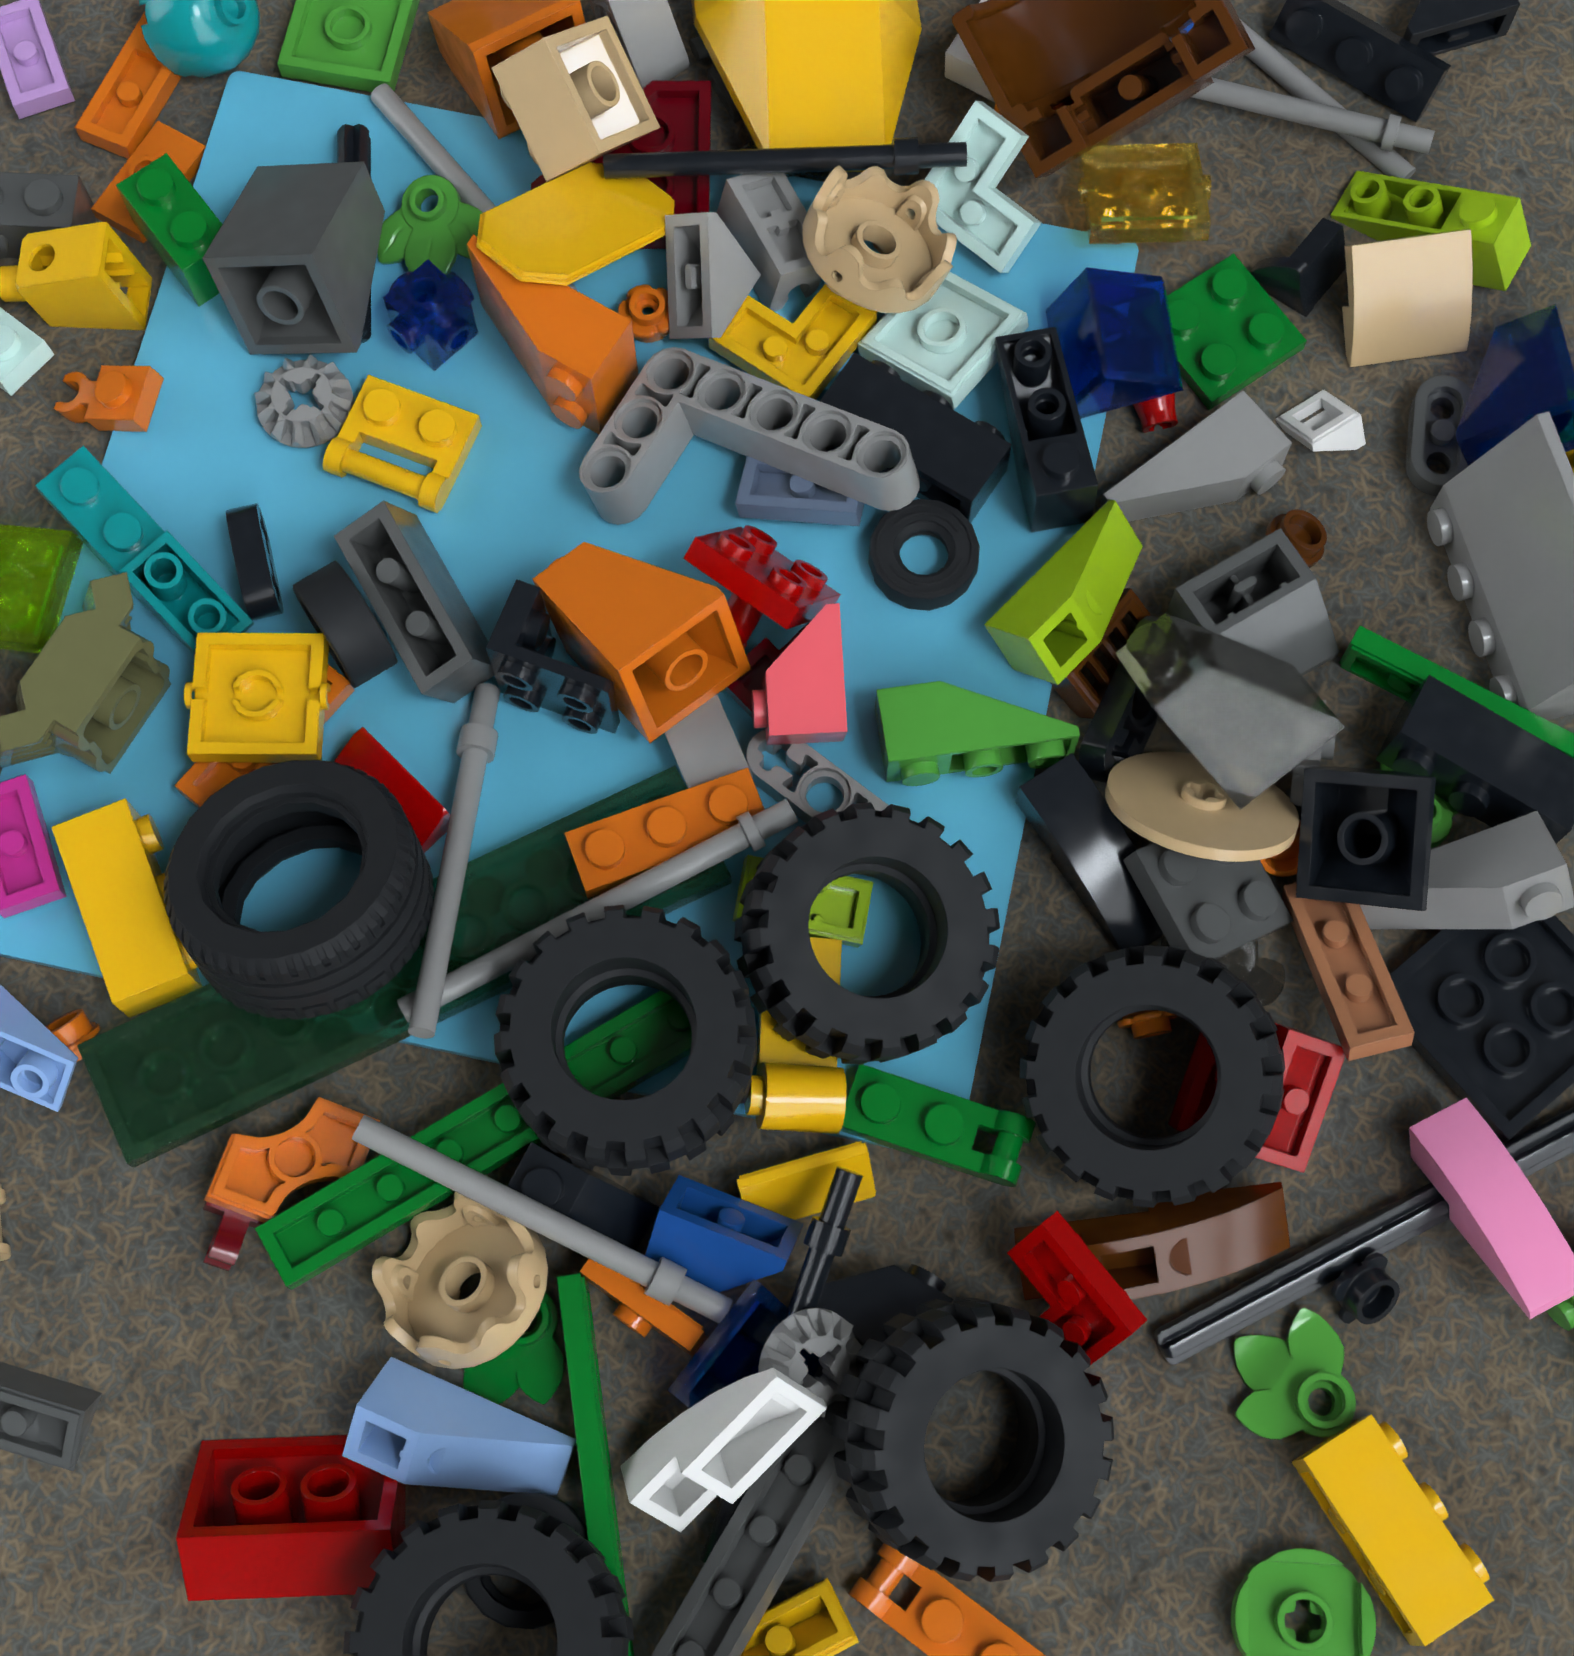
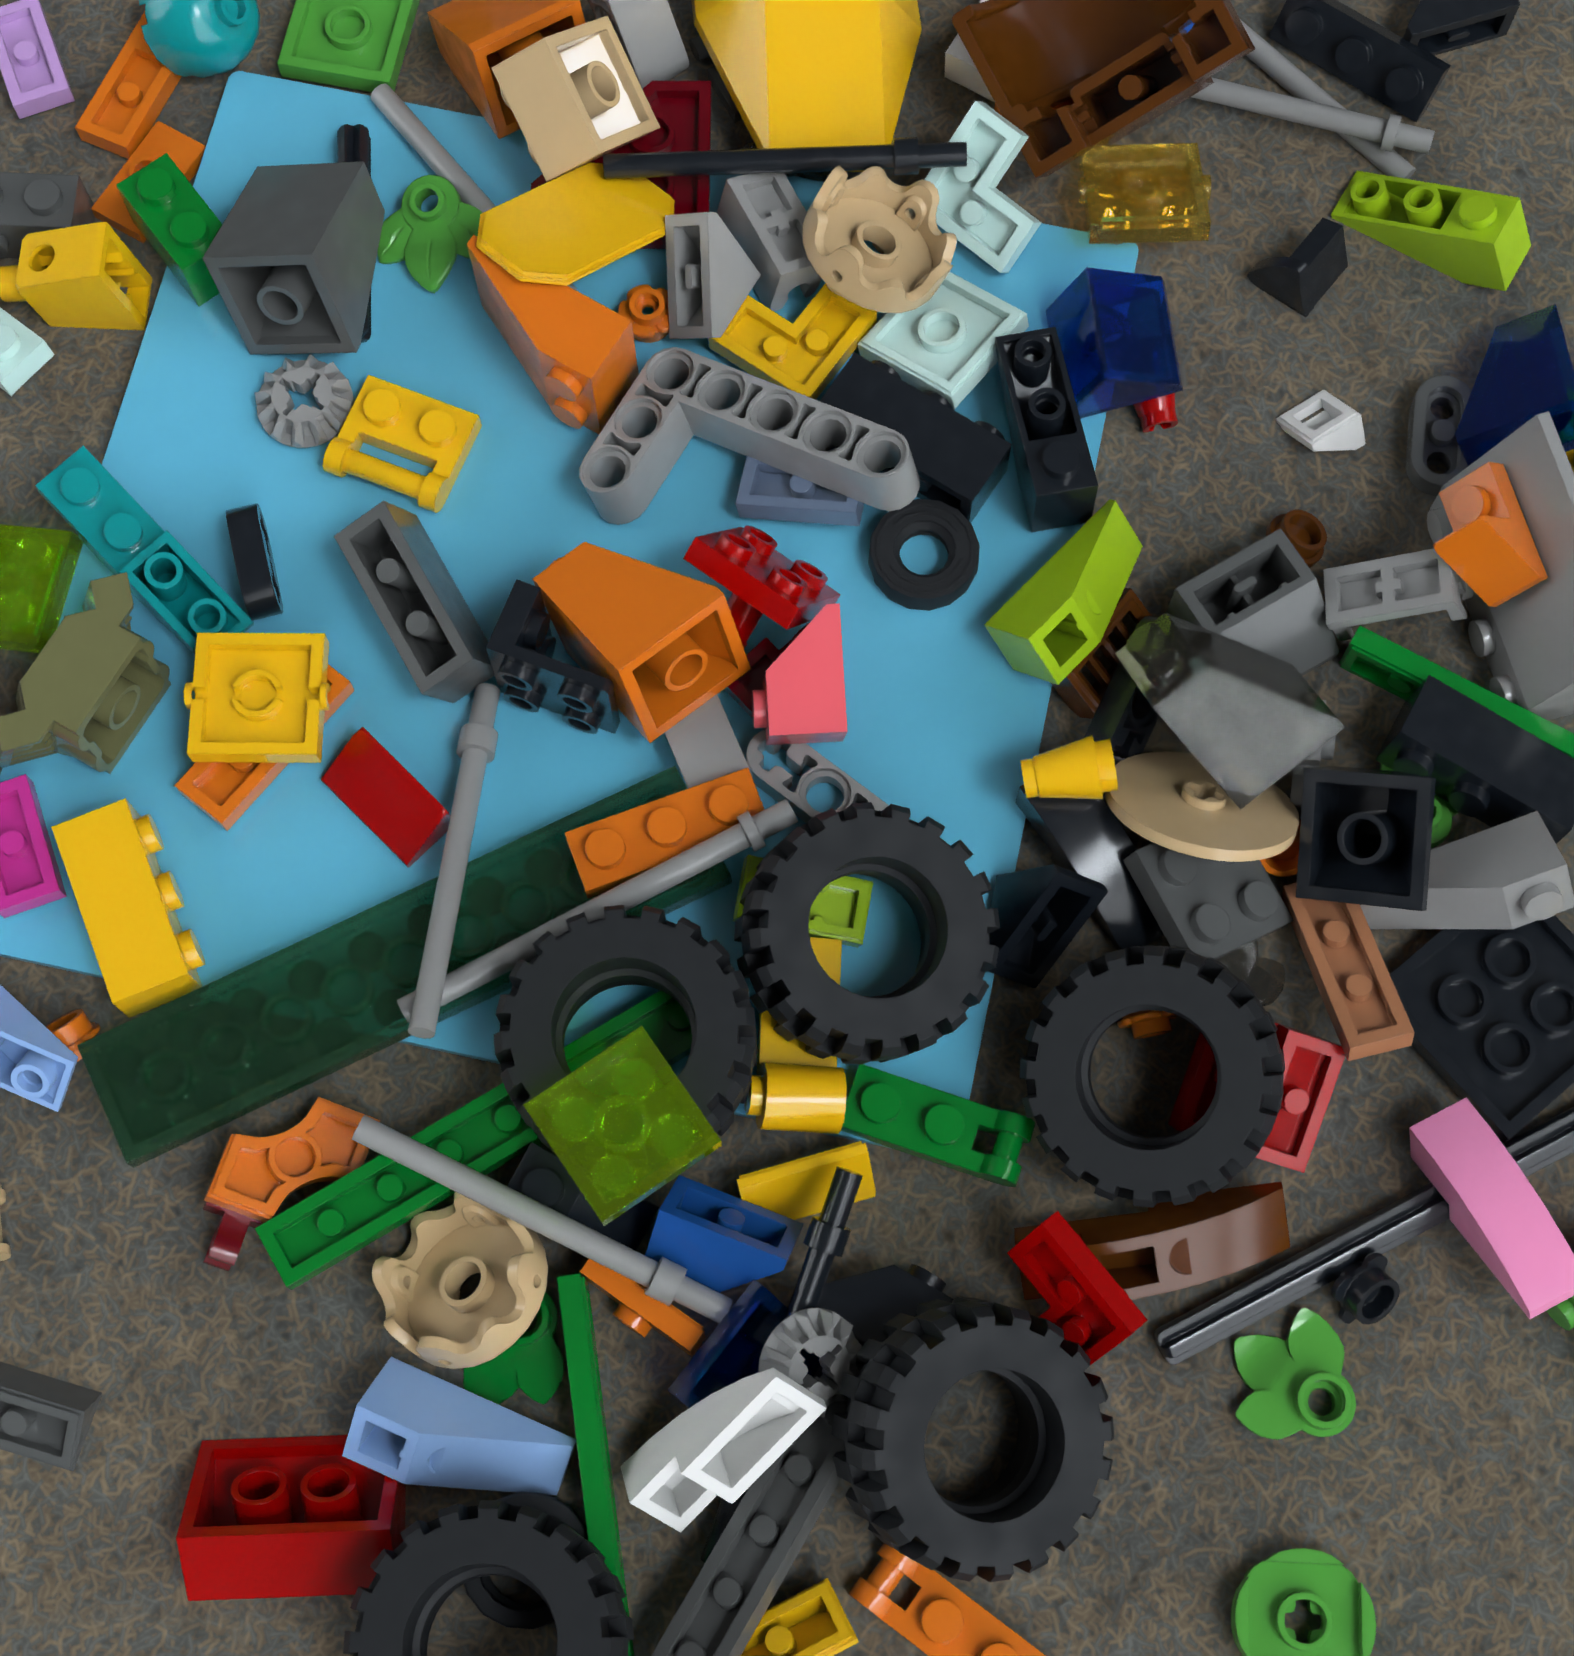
(117, 401): orange plate -> none
(250, 831): black tyre -> none
(346, 622): black tyre -> none
(430, 313): clear blue brick -> none
(623, 1125): none -> clear neon green plate
(951, 730): bright green slope -> none
(1039, 918): none -> black slope
(1071, 771): none -> yellow cone
(1207, 465): light grey slope -> none
(1228, 331): green plate -> none
(1390, 590): none -> light grey hinge
(1395, 1530): yellow brick -> none
(1408, 297): tan slope -> none
(1489, 536): none -> orange slope

